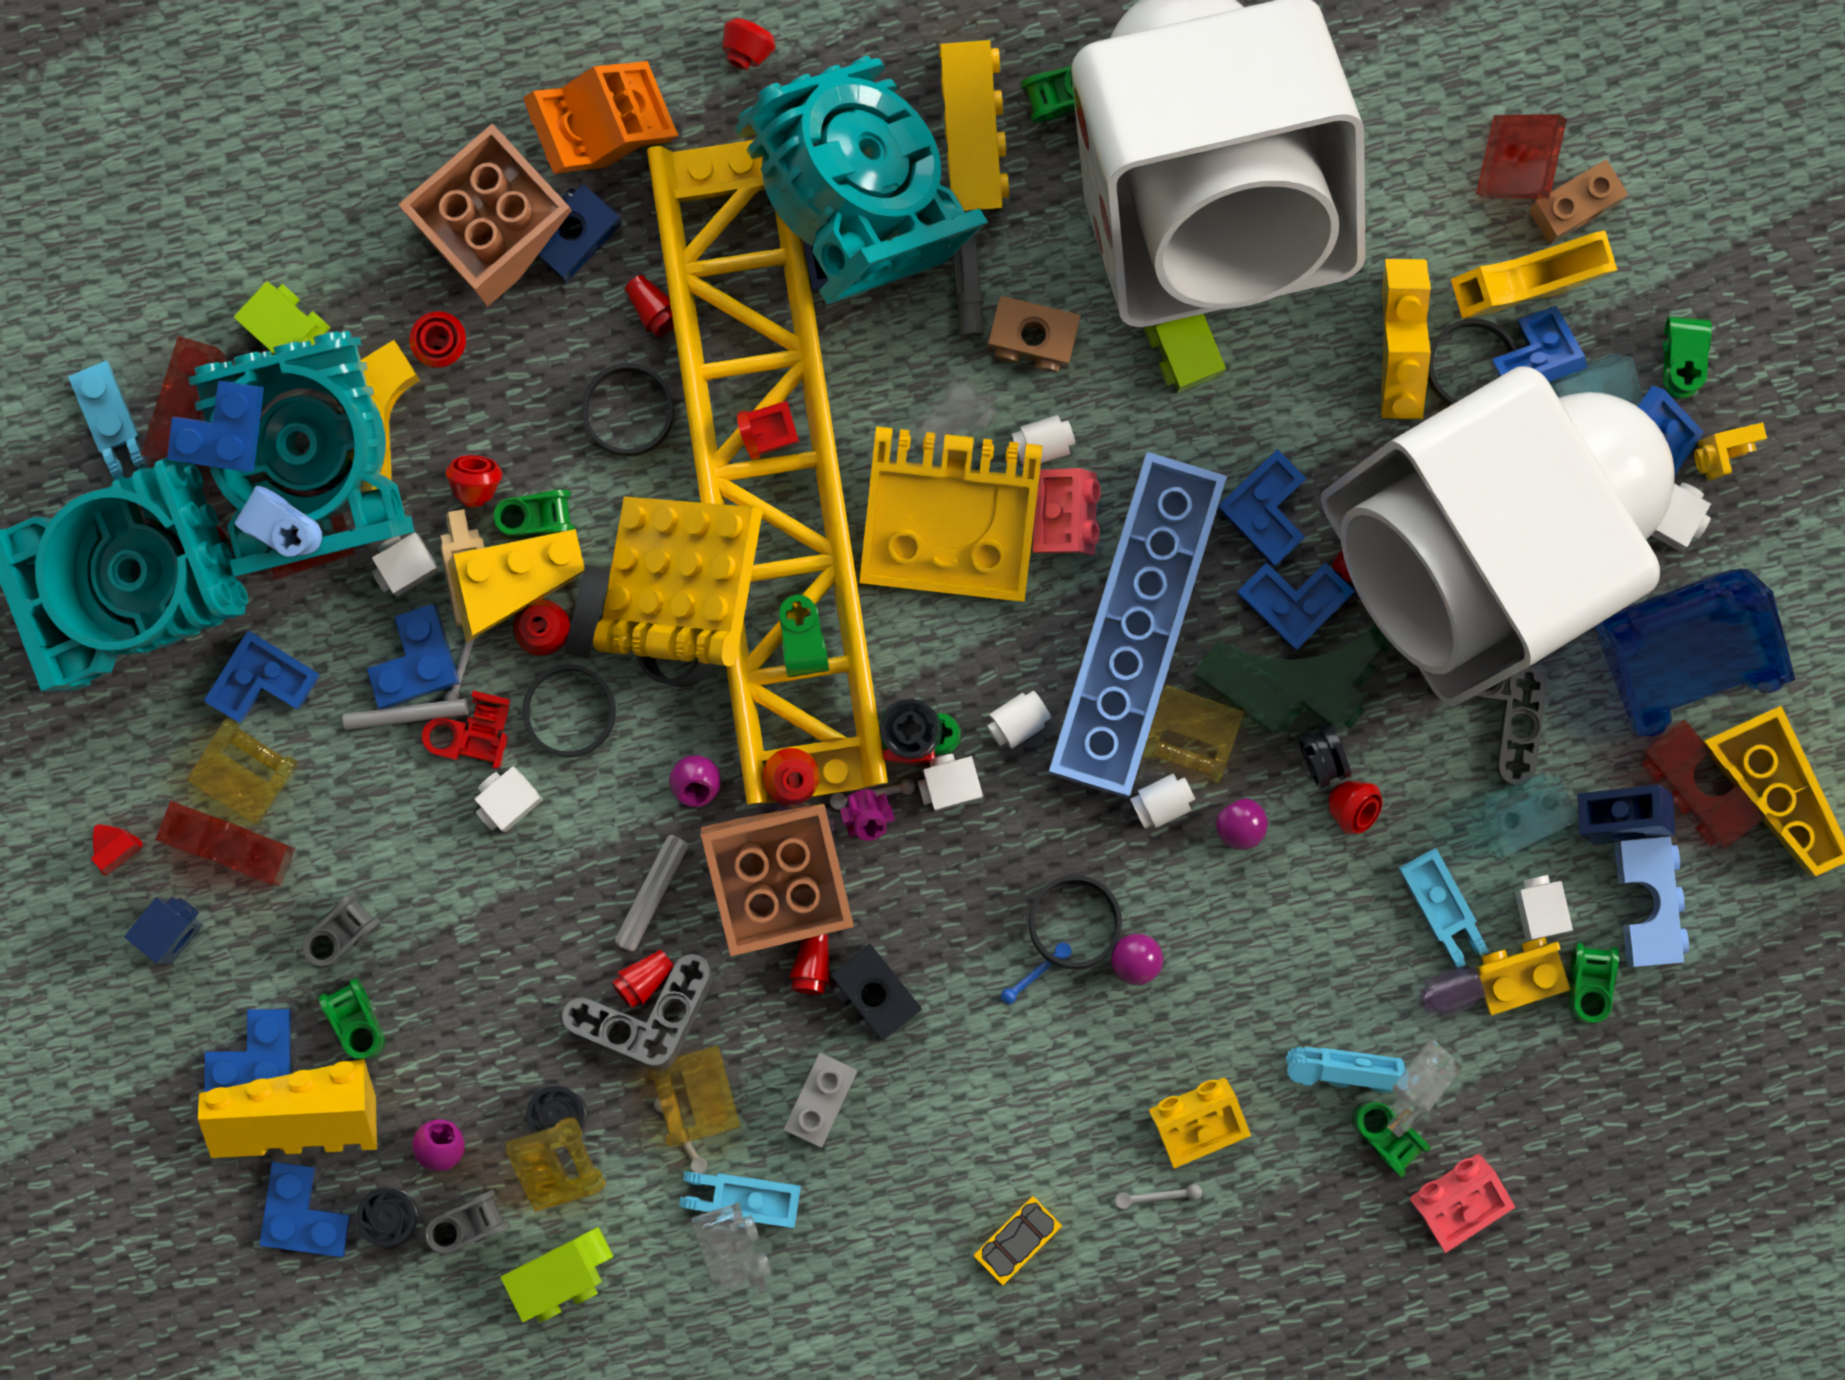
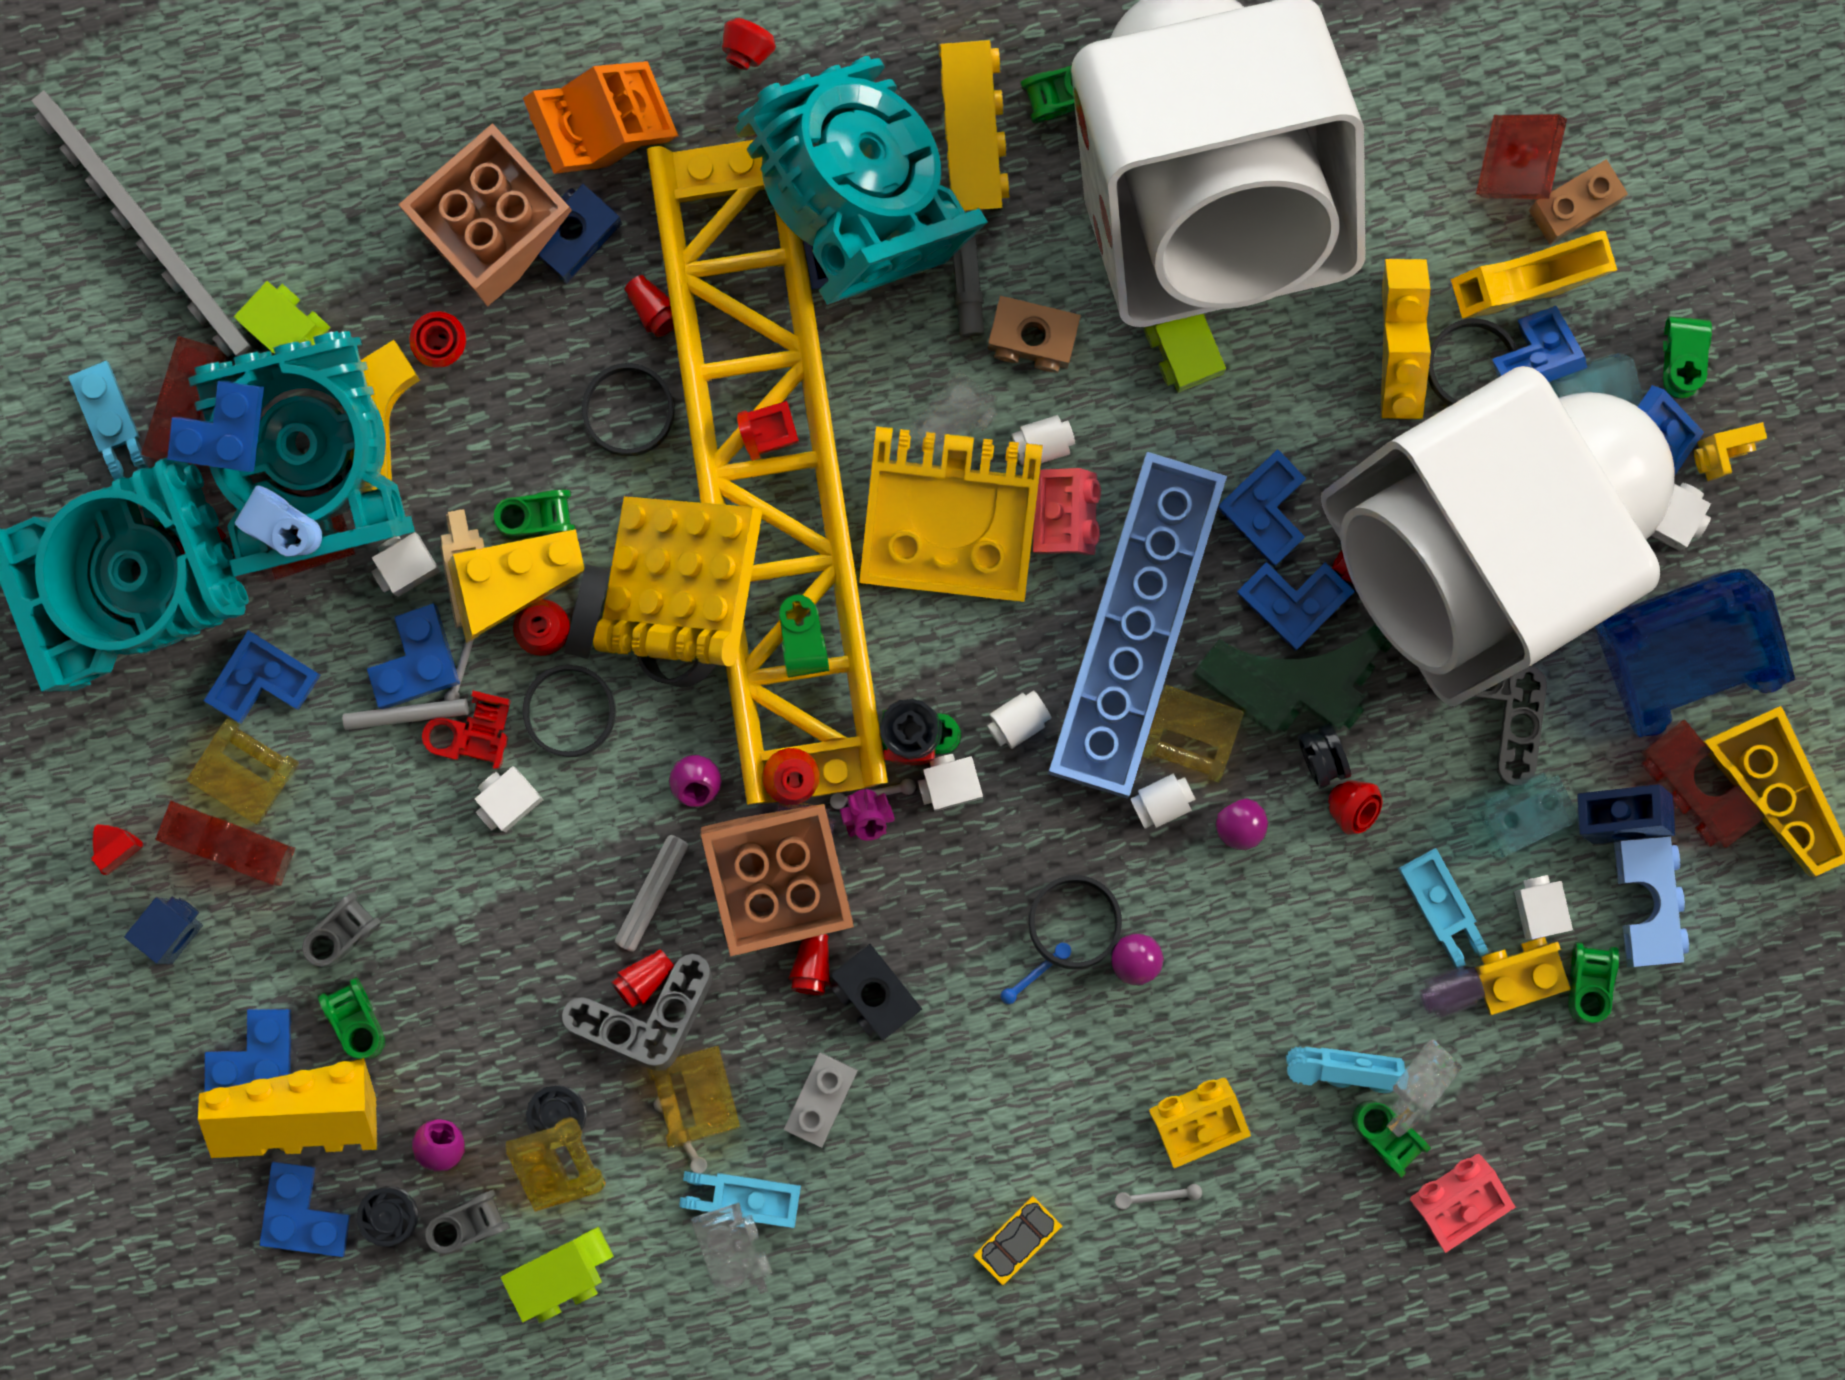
(130, 214): none -> light grey plate
(473, 479): red cone -> none

